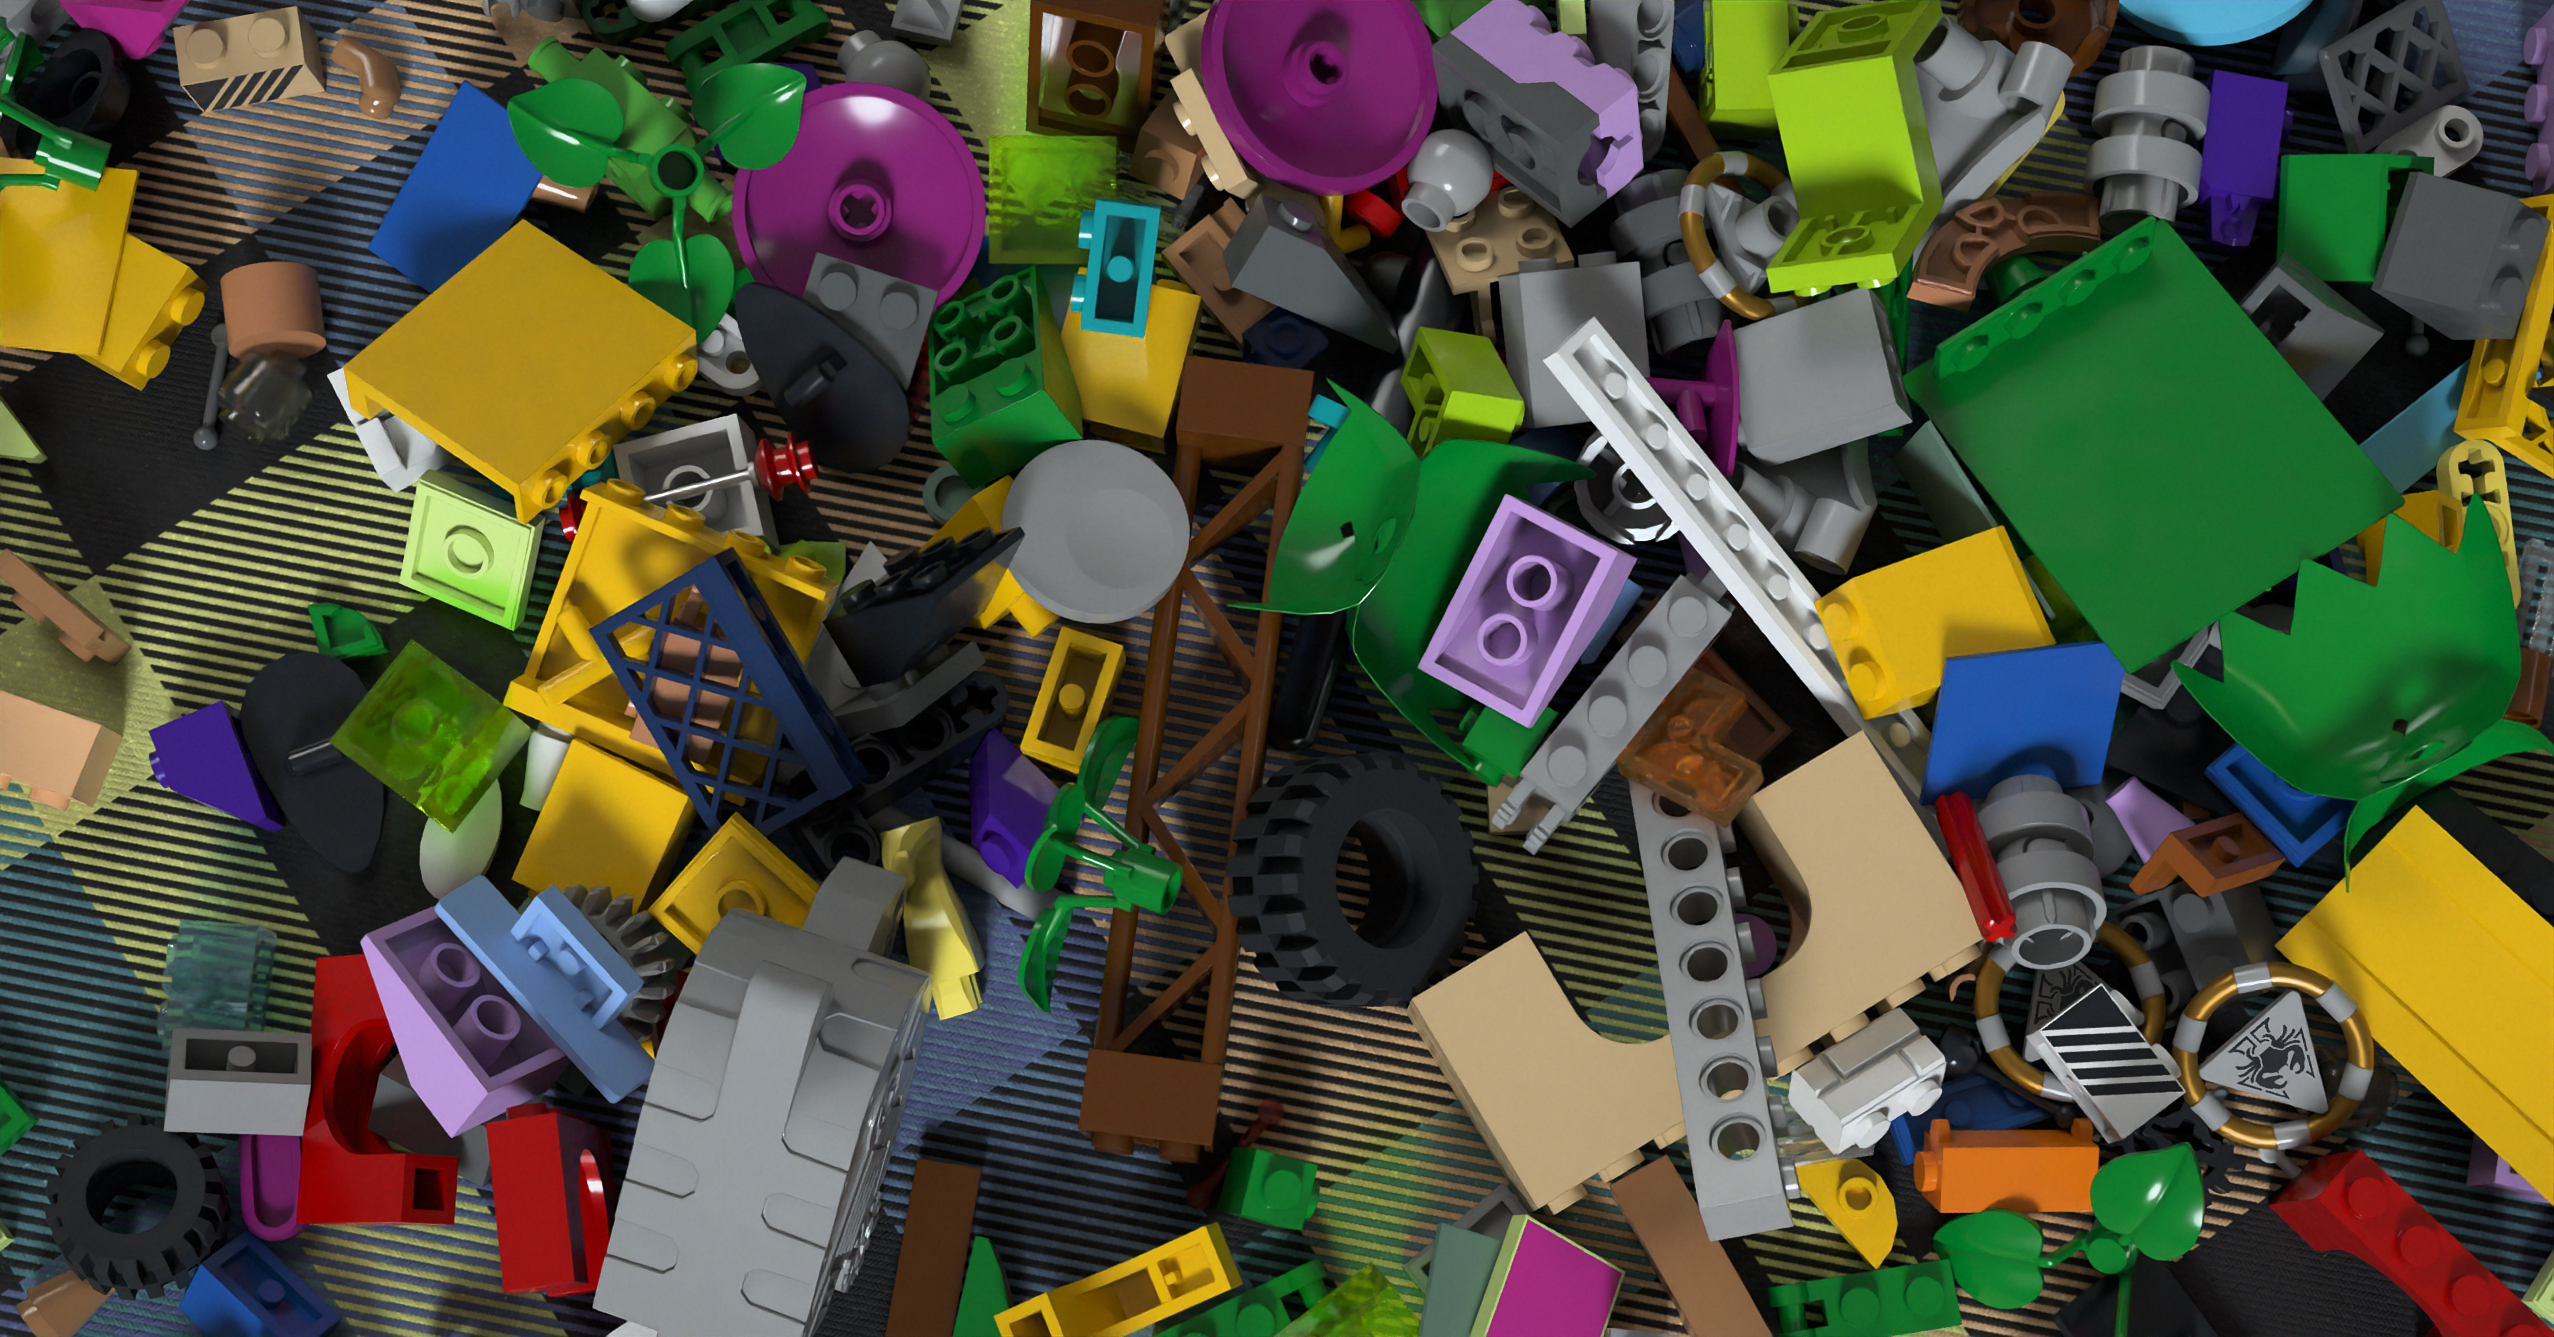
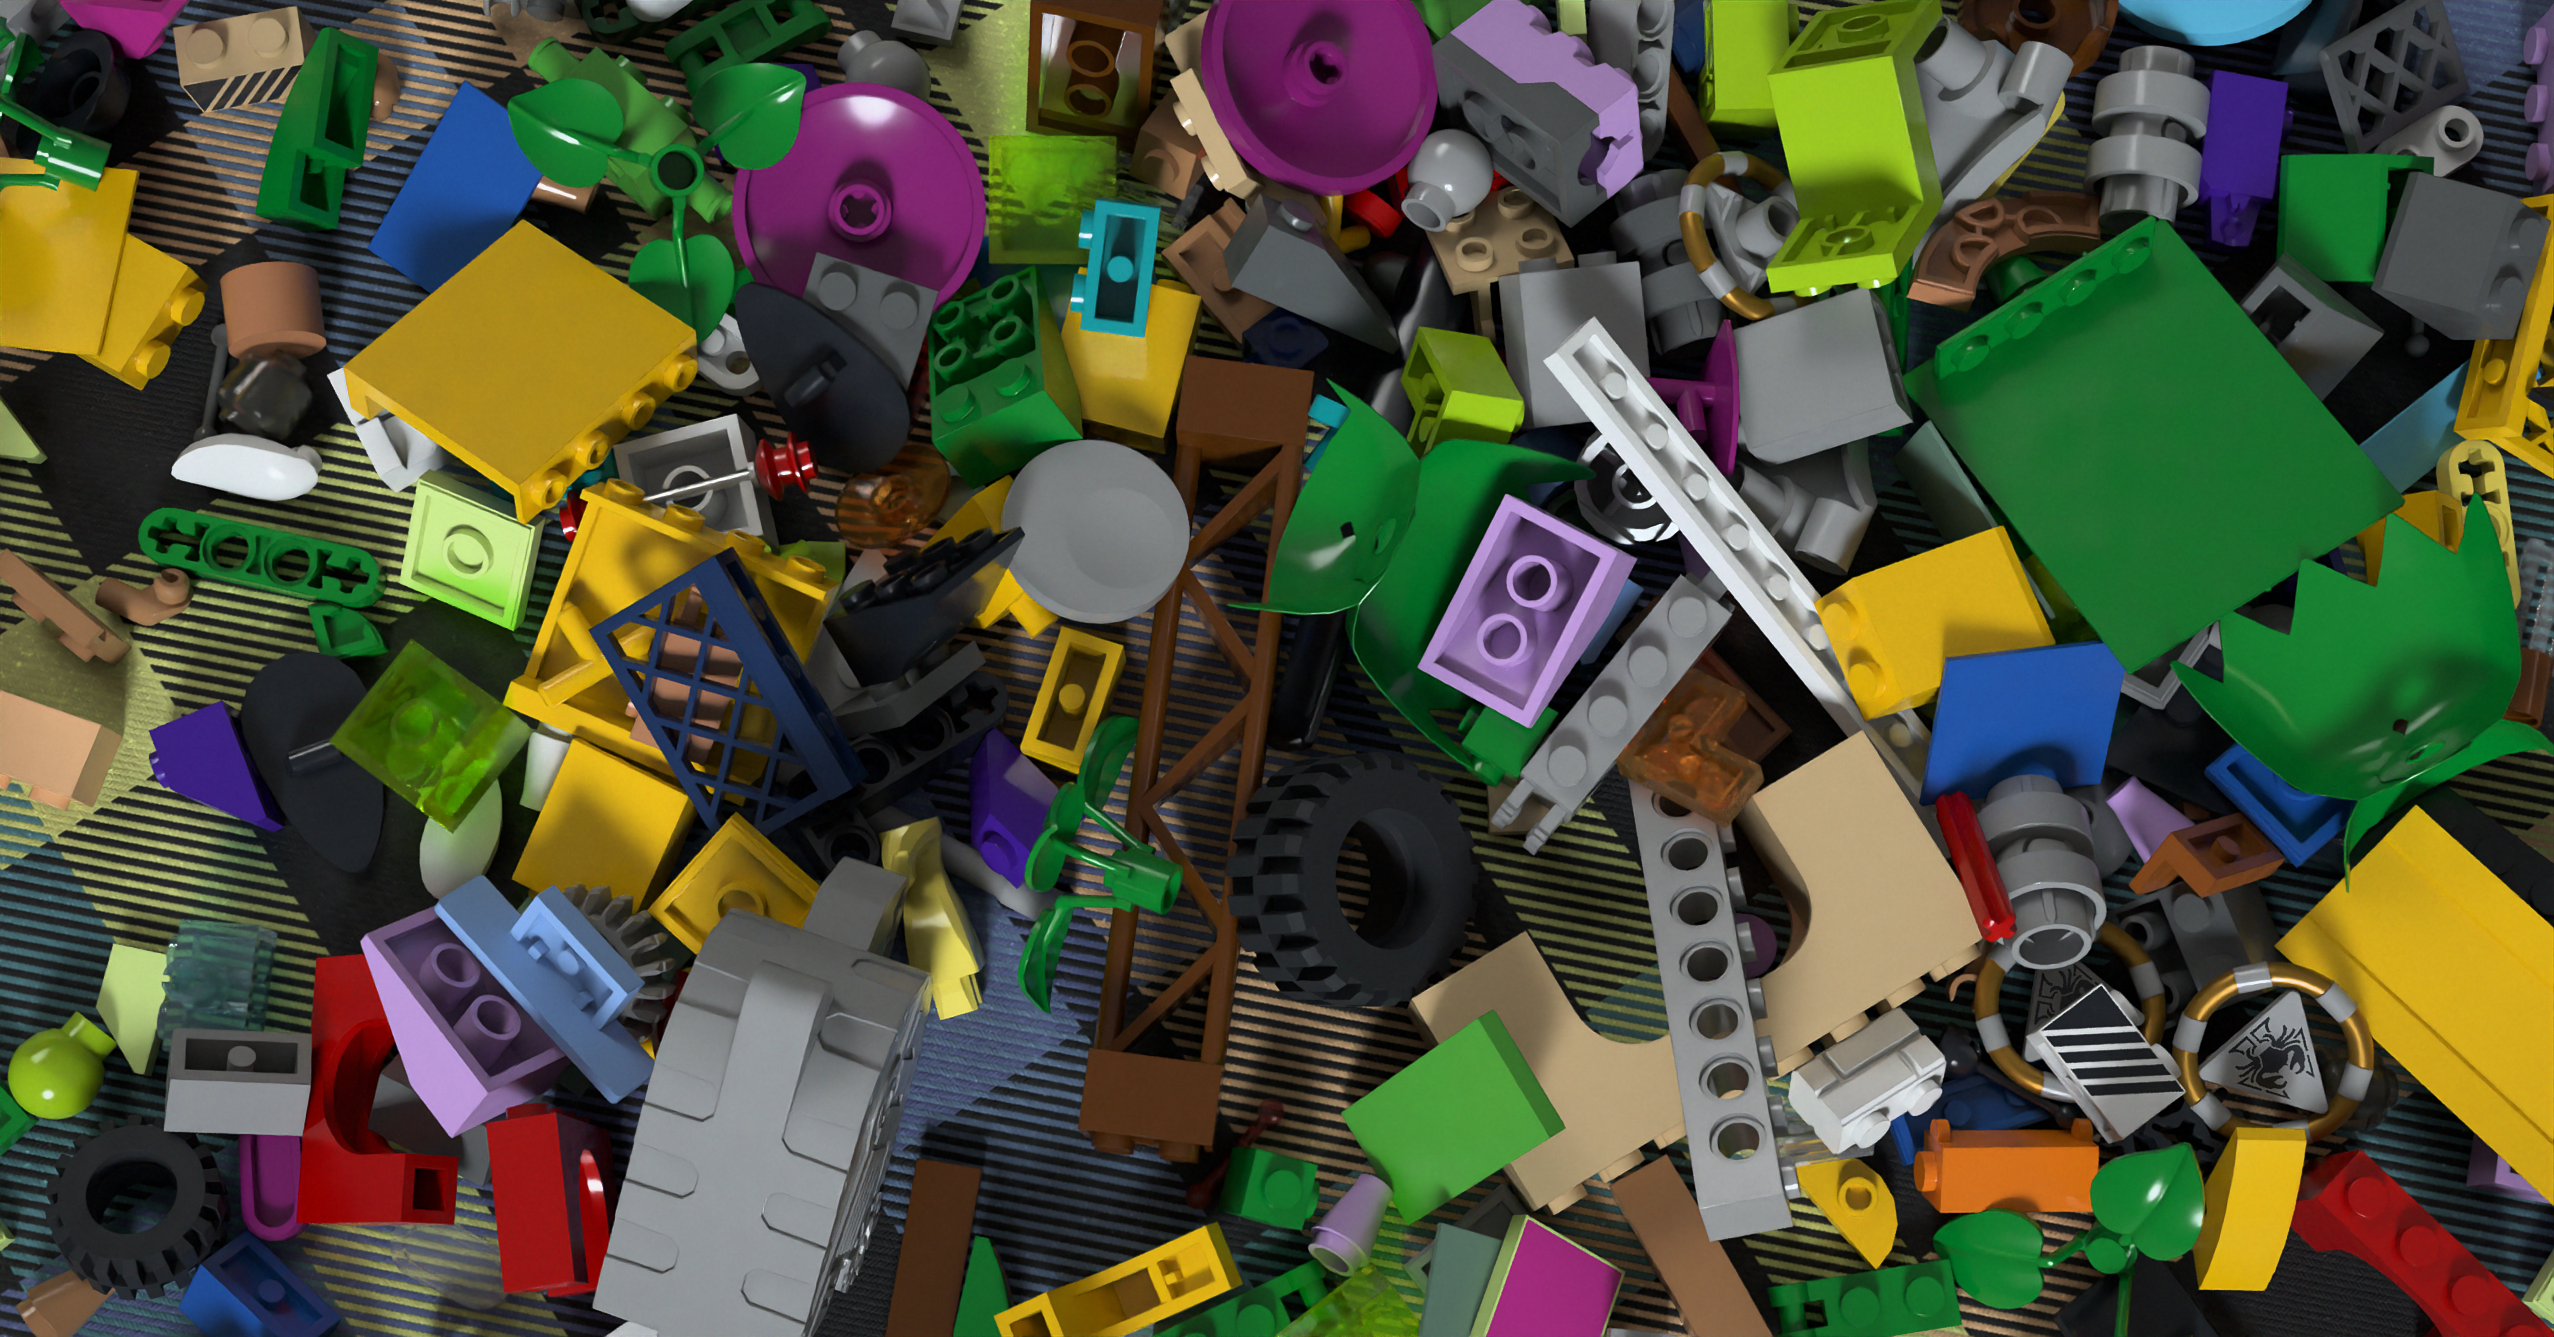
(60, 1069): none -> lime piece
(132, 1001): none -> yellowish green tile
(150, 605): none -> medium nougat arm
(249, 466): none -> white arm
(263, 556): none -> green beam
(319, 134): none -> green slope
(451, 1262): none -> clear tile
(894, 500): none -> clear orange dish
(1350, 1228): none -> lavender cone
(1453, 1118): none -> bright green tile
(2249, 1208): none -> yellow slope

